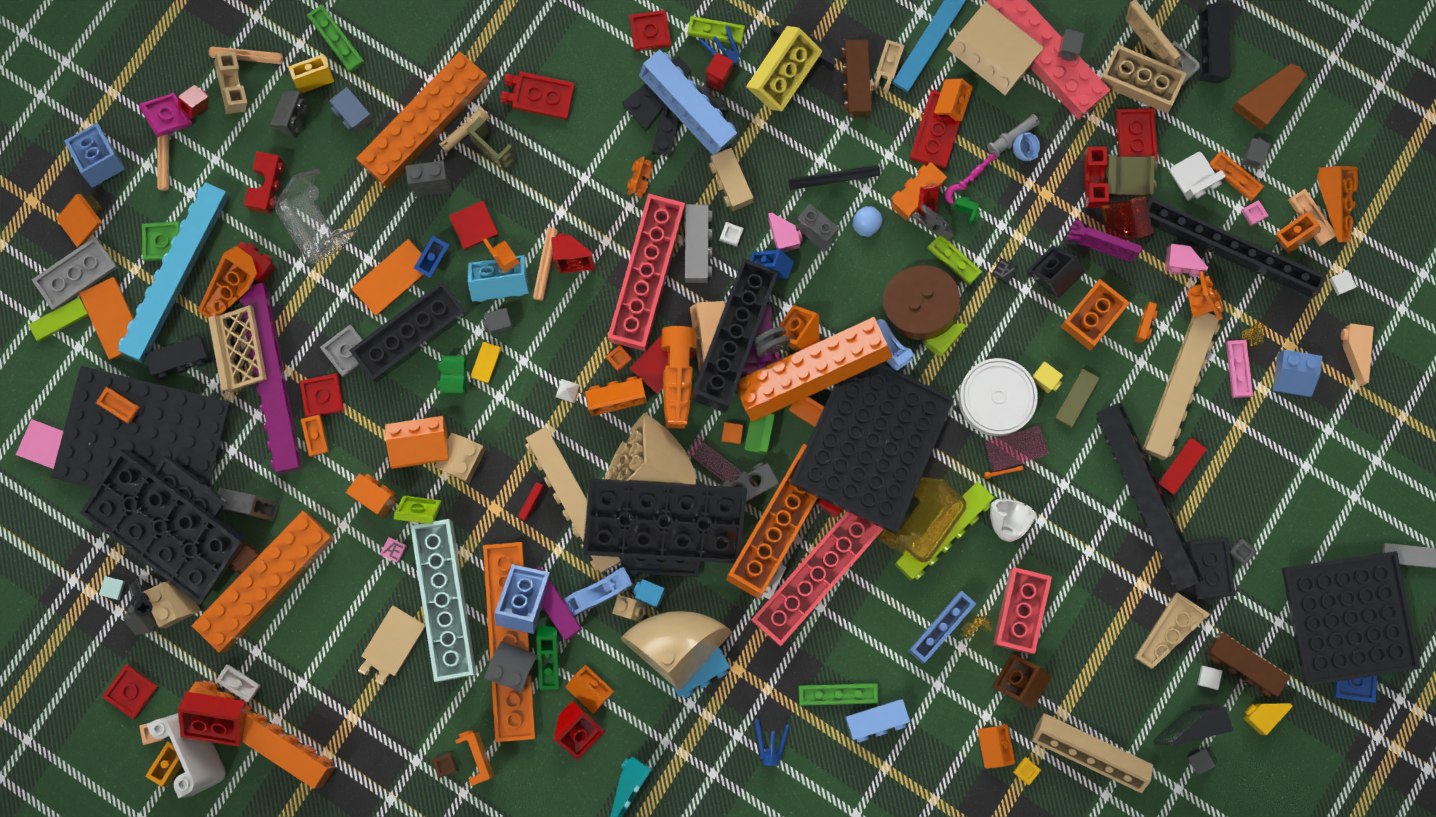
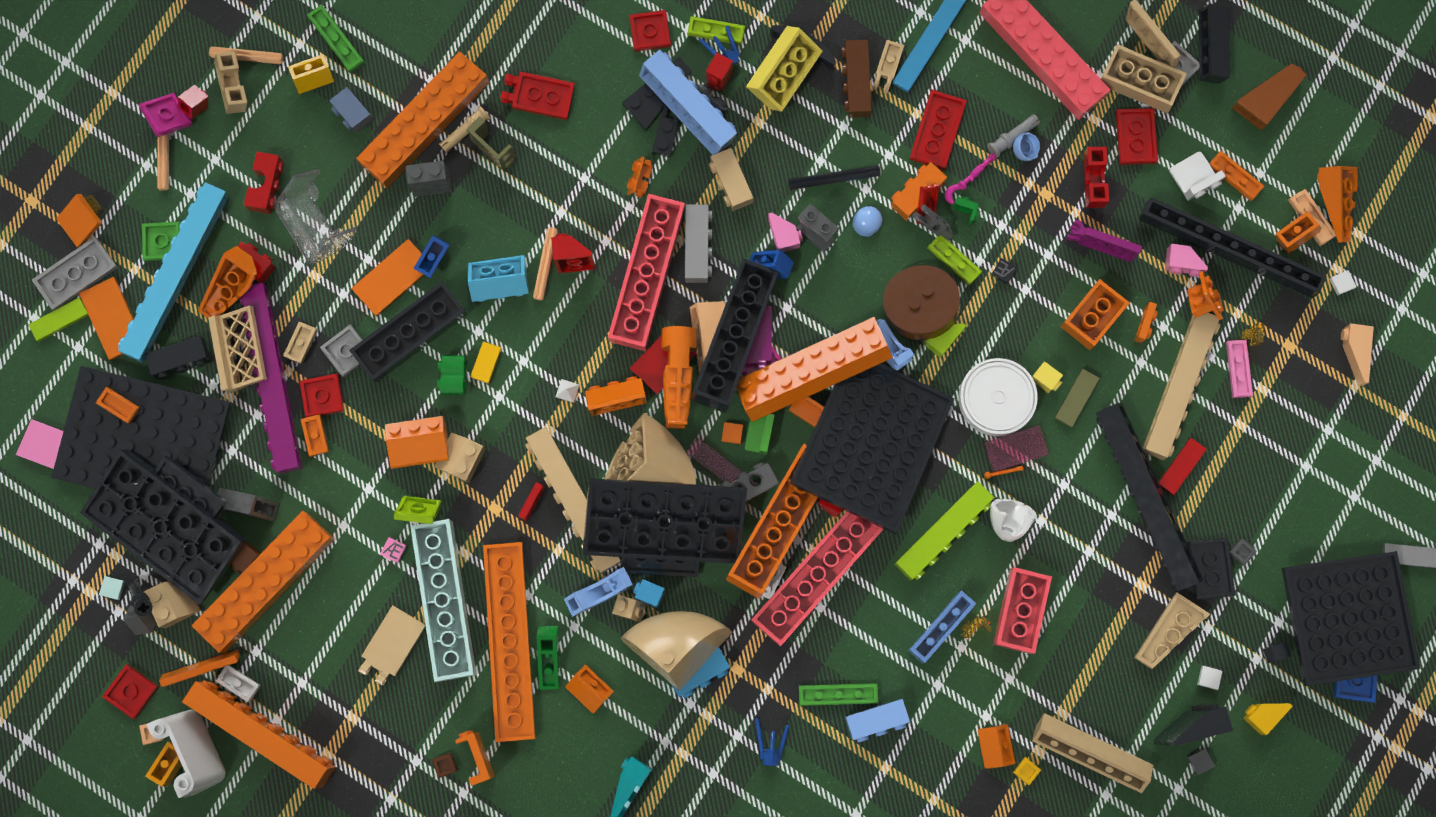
(94, 155): medium blue slope -> none
(199, 668): none -> orange tile
(212, 718): red slope -> none
(289, 113): dark grey slope -> none
(300, 342): none -> tan plate
(376, 498): orange brick -> none
(473, 225): red tile -> none
(497, 321): dark grey brick -> none
(503, 255): orange panel -> none
(511, 666): dark grey slope -> none
(521, 599): medium blue slope -> none
(559, 612): magenta tile -> none
(576, 730): red slope -> none
(618, 358): orange tile -> none
(731, 234): white tile -> none
(771, 341): dark grey head -> none
(801, 328): orange slope -> none
(930, 521): clear yellow windscreen -> none
(953, 98): orange panel -> none
(995, 48): tan slope -> none
(1022, 681): reddish brown slope -> none
(1056, 271): black slope -> none
(1070, 45): dark grey brick -> none
(1127, 218): clear red brick -> none
(1131, 175): olive panel -> none
(1247, 665): reddish brown brick -> none
(1254, 213): bright pink tile -> none
(1255, 153): dark grey brick -> none
(1276, 652): none -> black piece
(1297, 373): medium blue slope -> none

